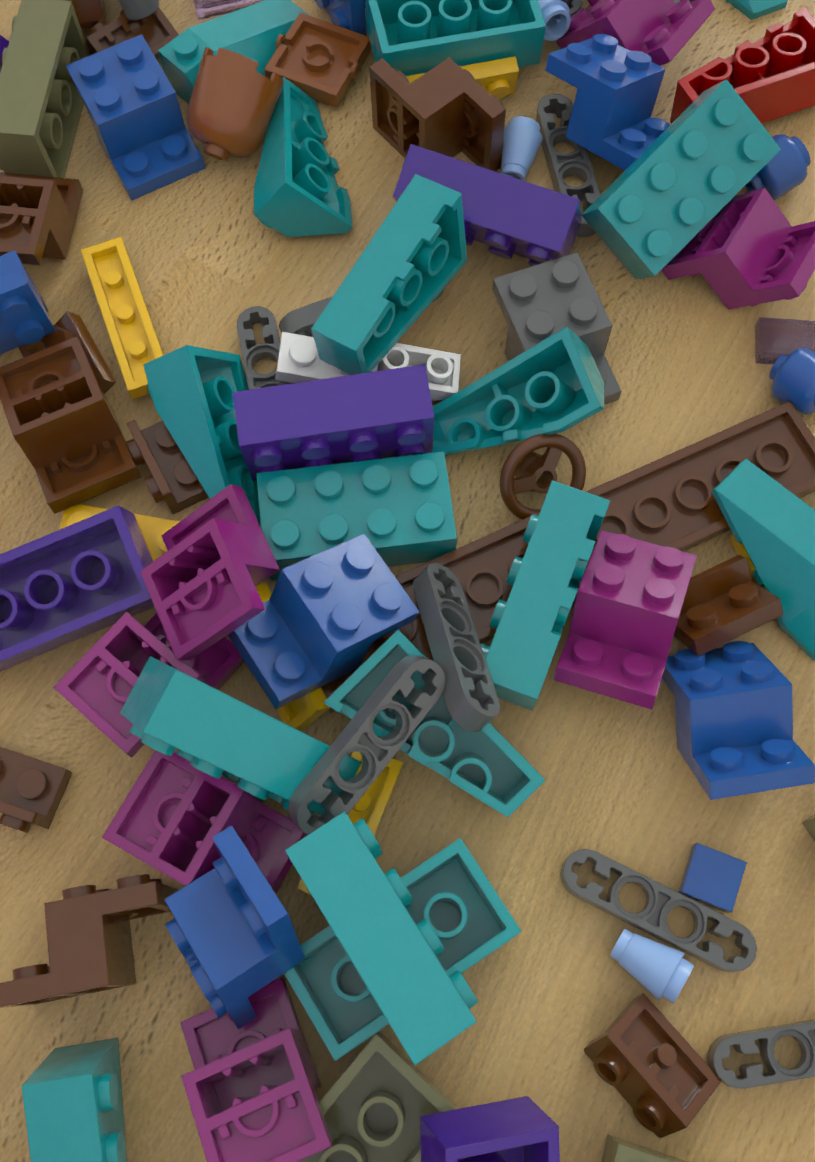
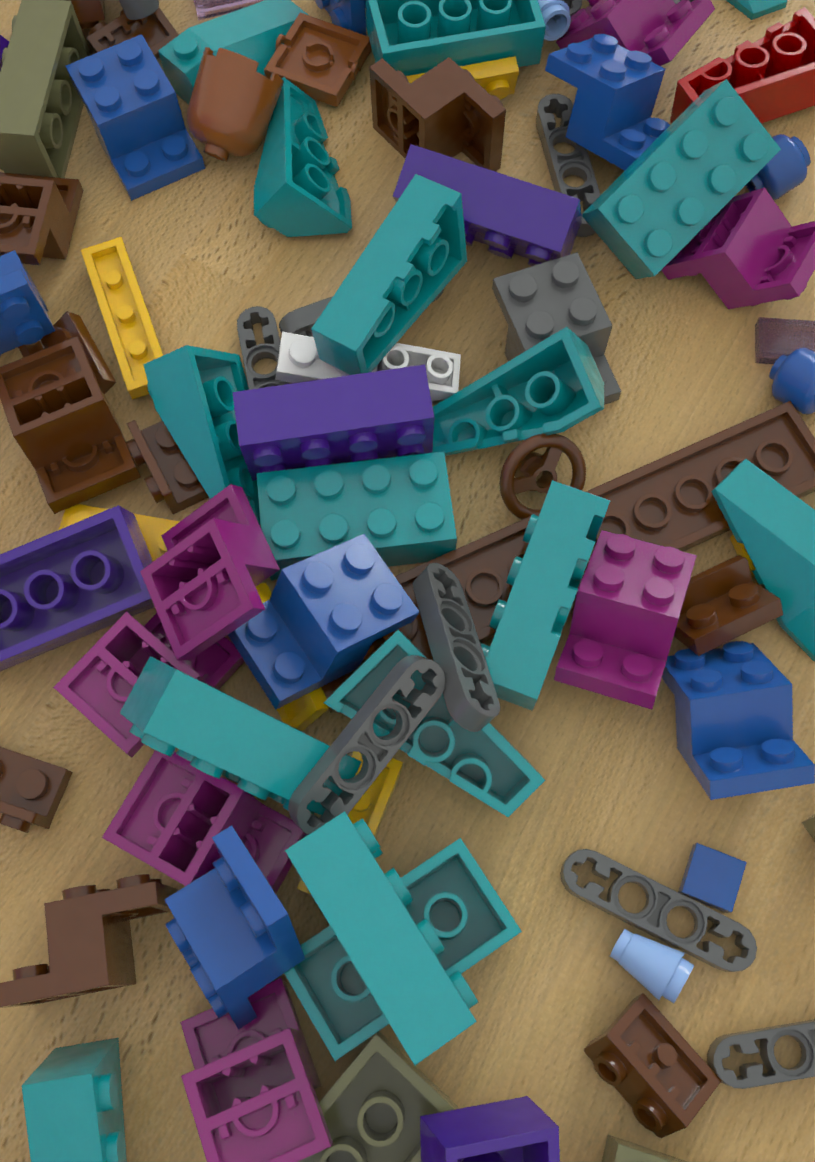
(520, 146): light blue cone -> none

